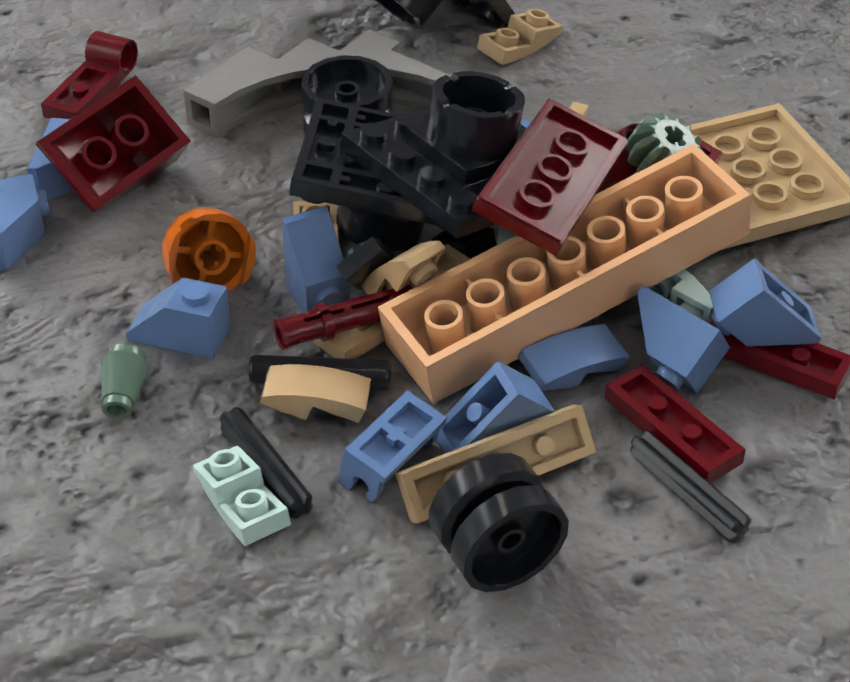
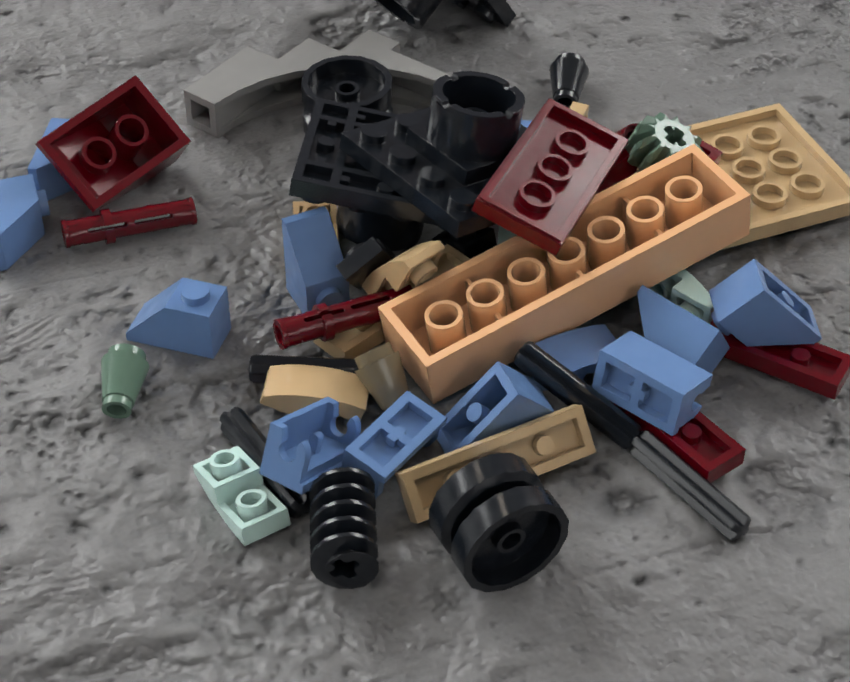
(76, 231): none -> dark red pin
(106, 65): dark red plate -> none
(208, 248): orange cylinder -> none
(306, 445): none -> medium blue hinge
(343, 528): none -> black piece
(382, 374): none -> dark tan cone
(522, 37): tan slope -> none
(568, 78): none -> black cone
(573, 390): none -> black axle
(650, 381): none -> medium blue hinge

